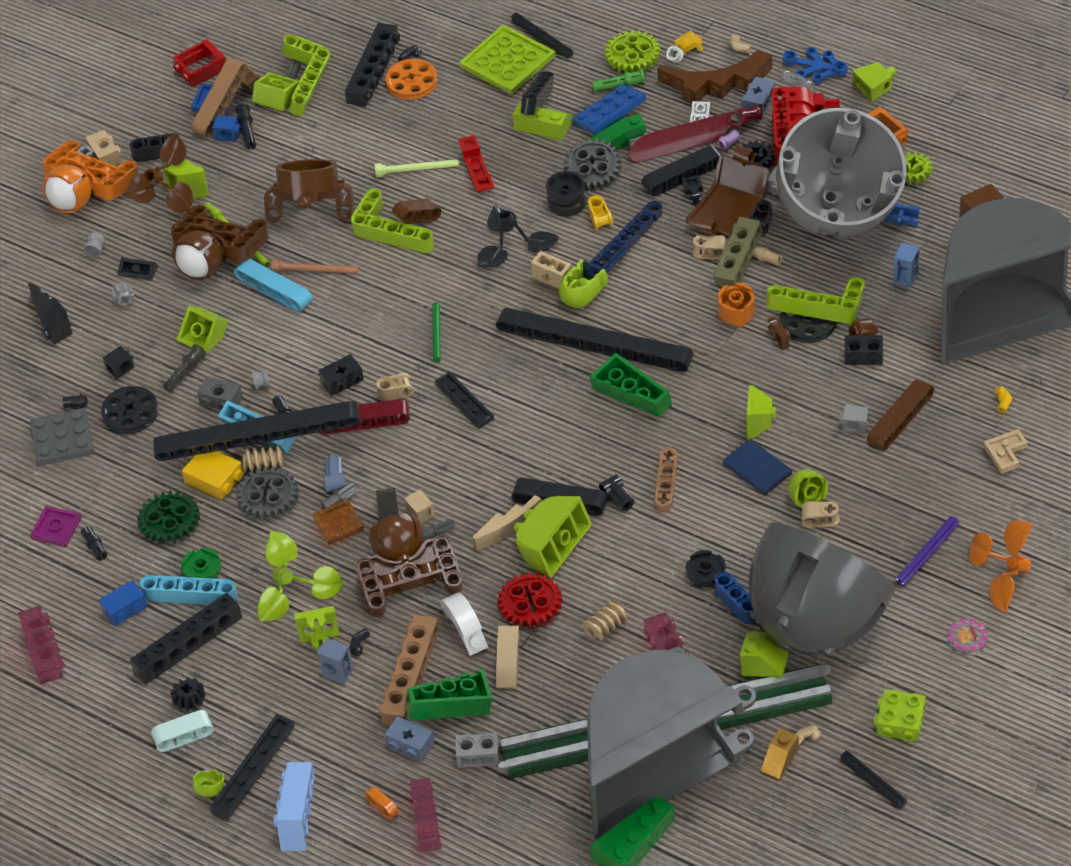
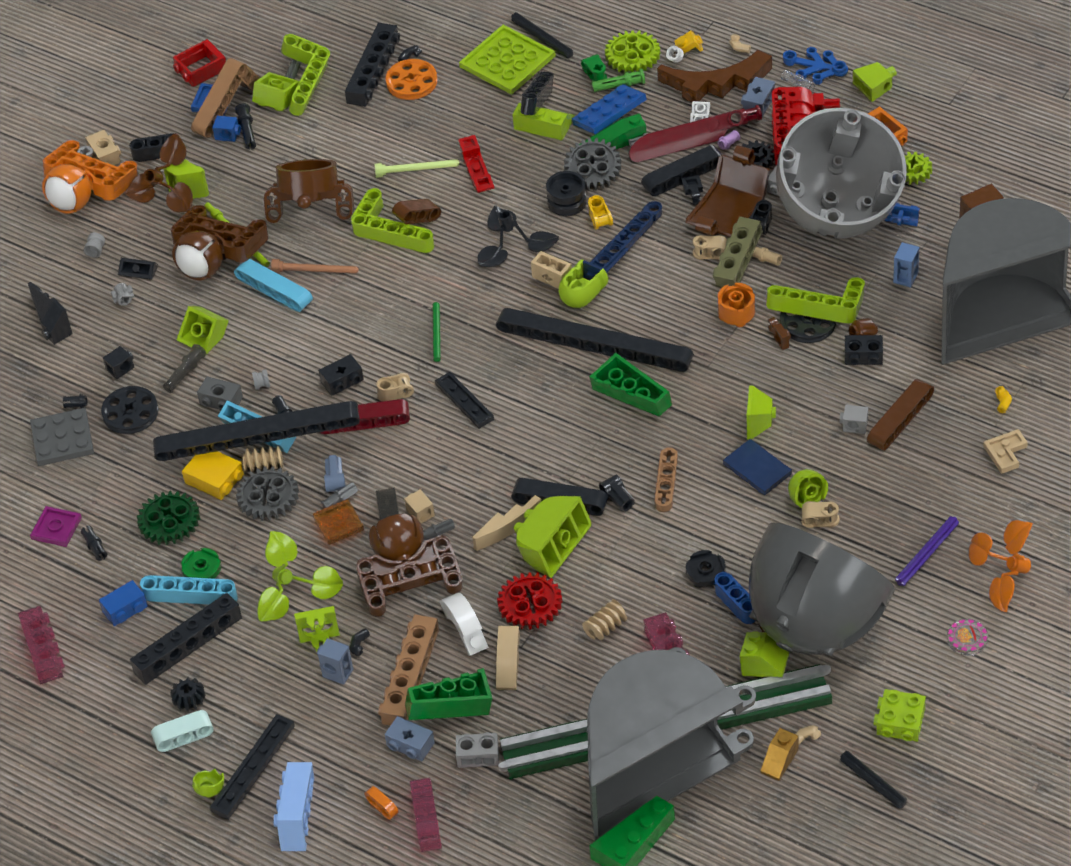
(594, 67): none -> green piece

